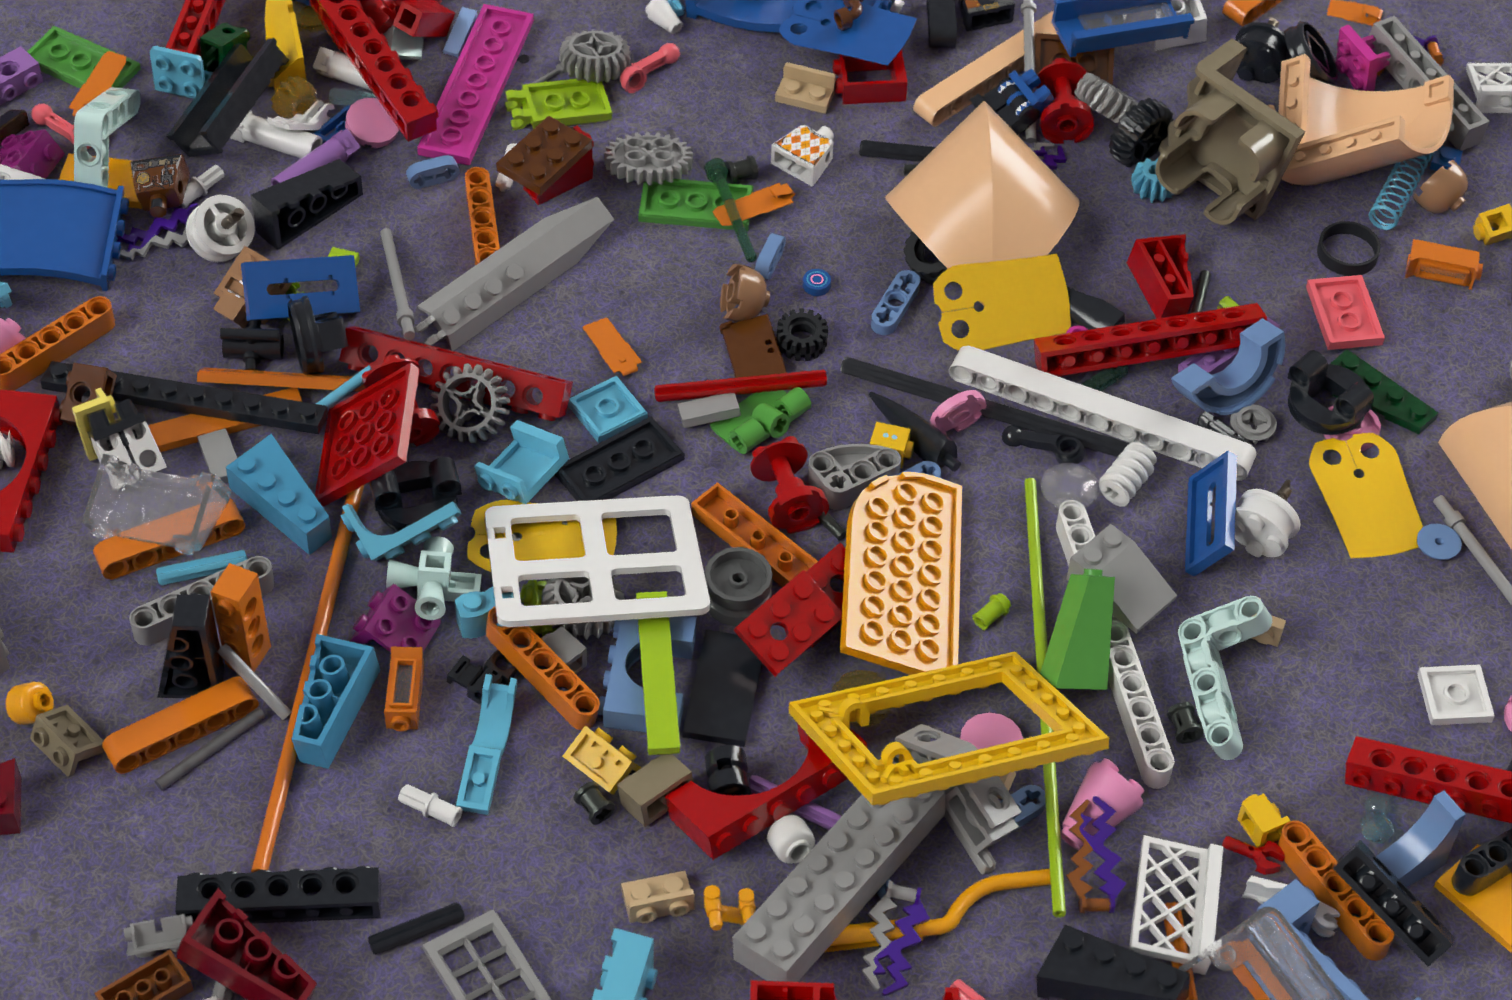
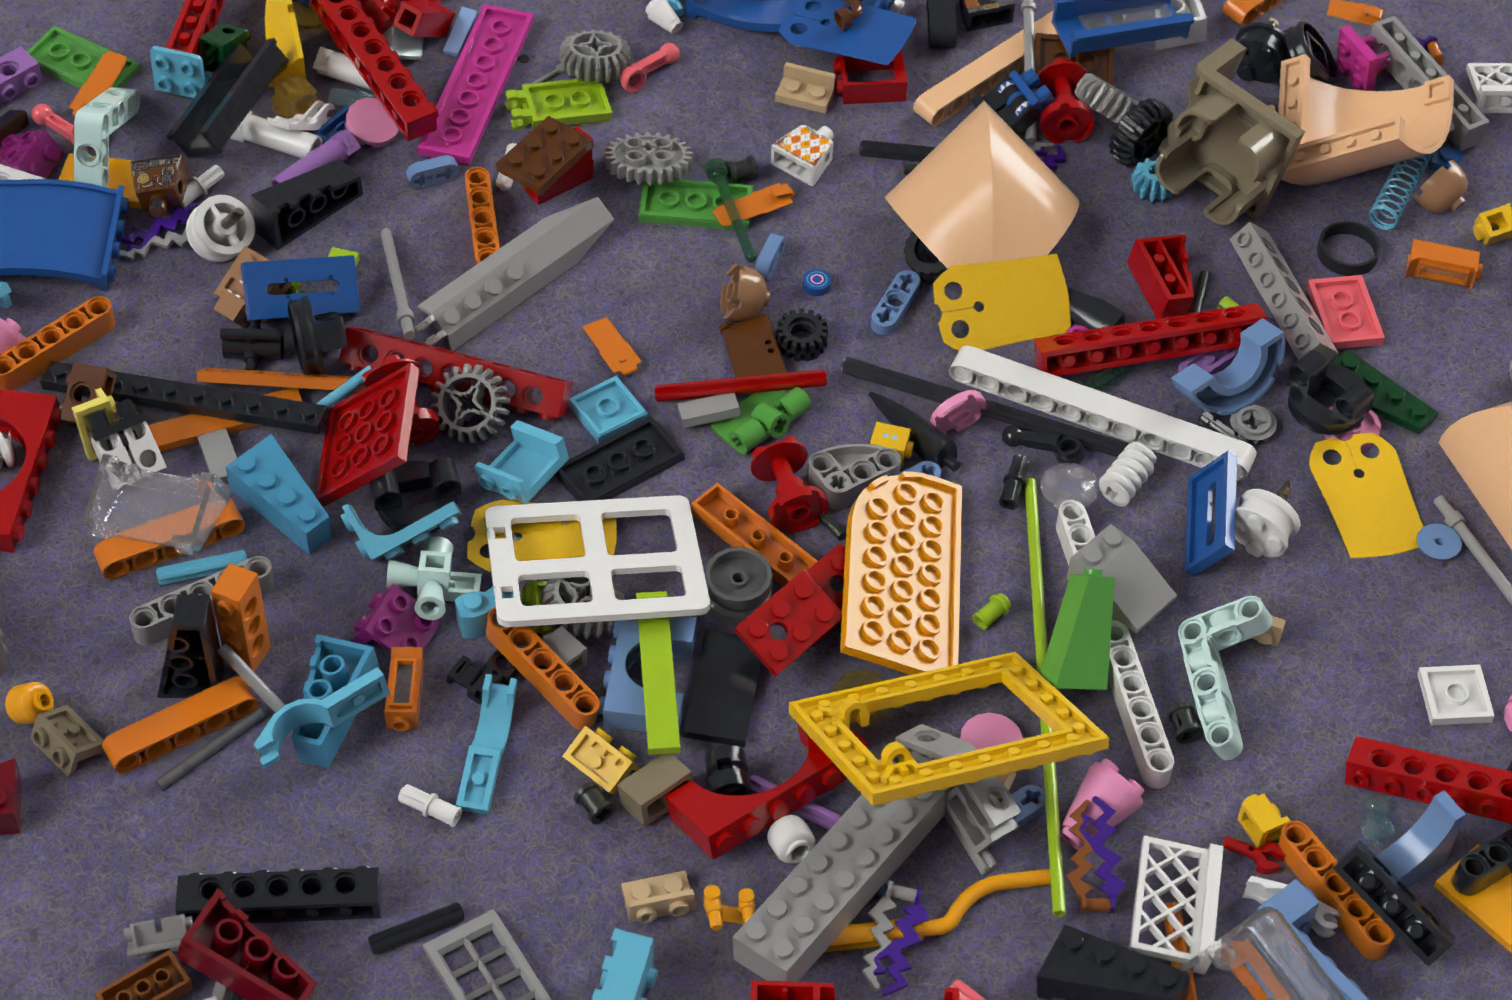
(288, 753): orange piece -> none
(330, 711): none -> medium azure piece
(1014, 482): none -> black axle
(1281, 292): none -> light grey brick

